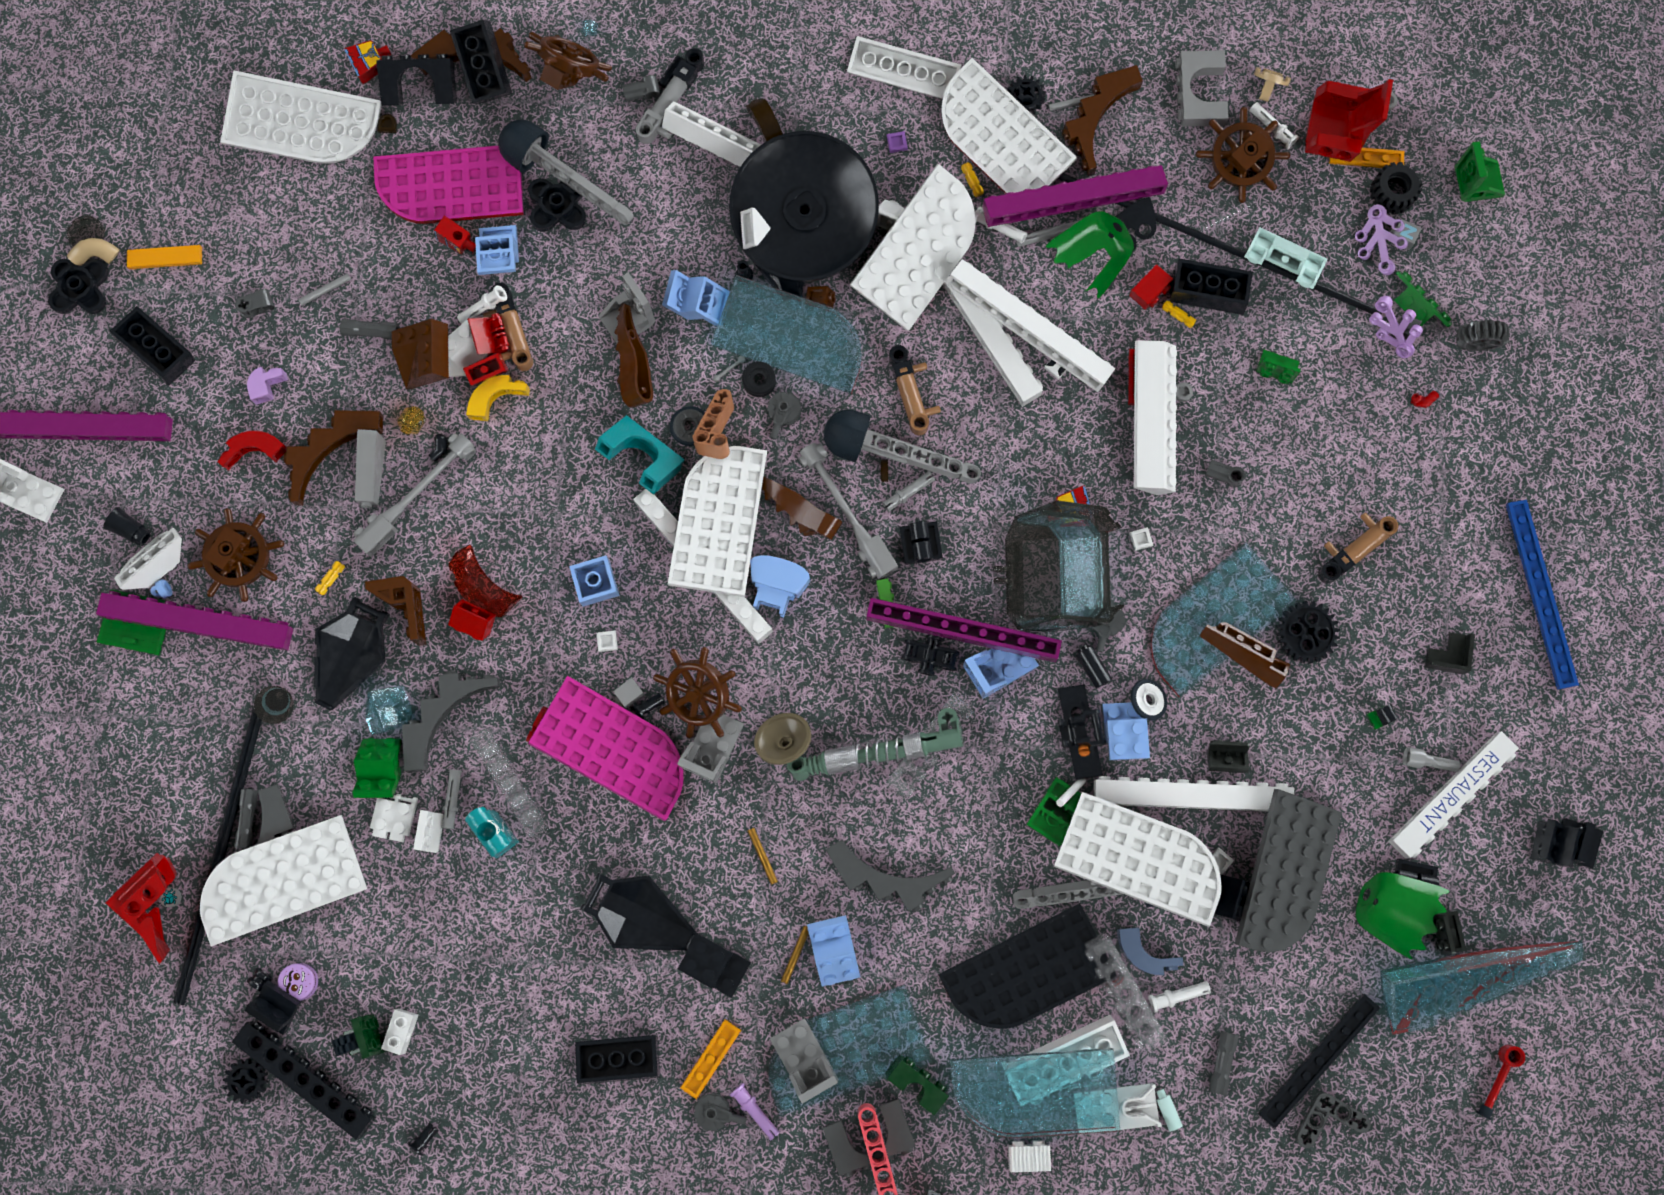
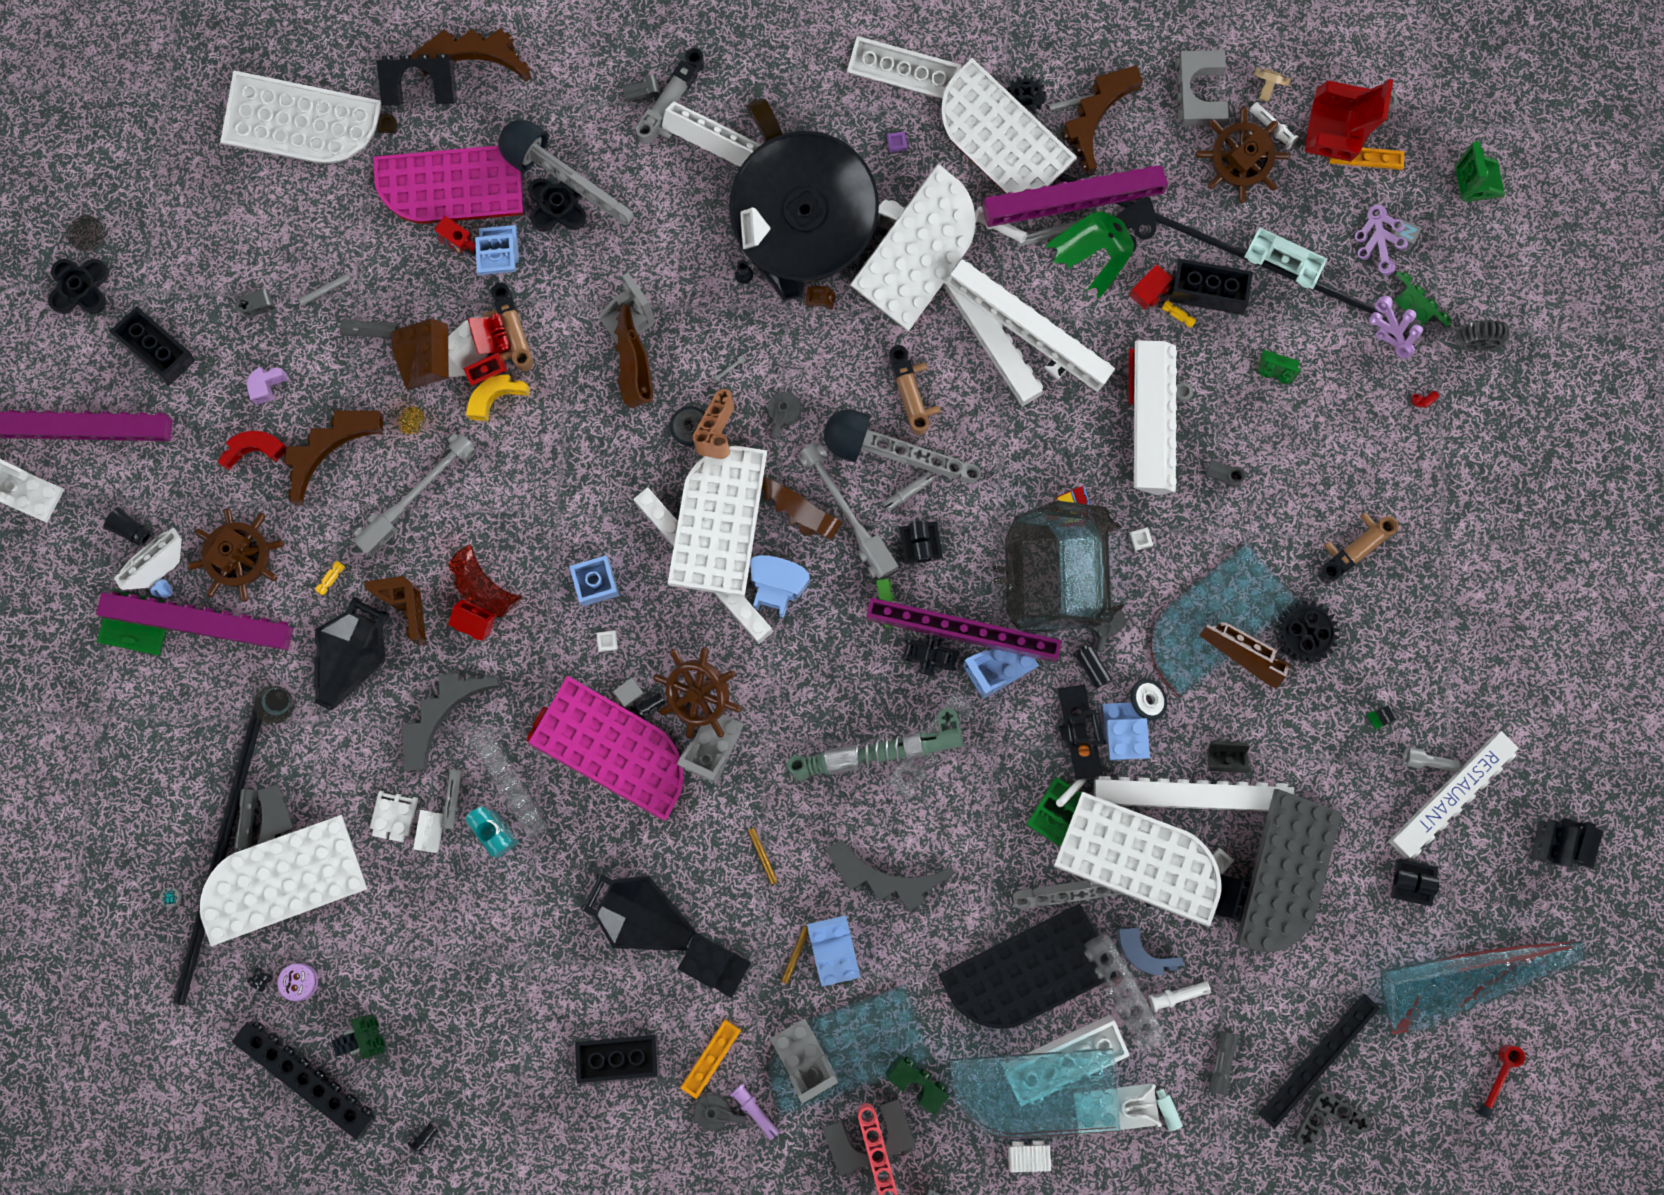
(92, 247): tan cylinder -> none
(132, 902): red piece -> none
(164, 257): light orange tile -> none
(246, 1072): black gear -> none
(274, 1007): black bracket -> none
(364, 57): torso -> none
(369, 467): light grey slope -> none
(377, 768): green bracket -> none
(388, 709): clear light blue slope -> none
(399, 1031): white brick -> none
(440, 447): black arm -> none
(481, 62): black brick -> none
(487, 301): white pin -> none
(565, 61): reddish brown piece -> none
(589, 27): clear light blue bush -> none
(630, 434): teal arch -> none
(668, 74): black axle -> none
(695, 297): light blue bracket -> none
(753, 370): black tyre -> none
(778, 732): dark tan dish -> none
(789, 334): clear light blue plate -> none
(884, 470): dark brown tile -> none
(972, 179): yellow axle -> none
(1402, 911): green piece -> none
(1406, 178): black tyre -> none
(1449, 933): pearl dark grey bracket -> none
(1456, 658): pearl dark grey panel -> none
(1542, 594): blue plate -> none

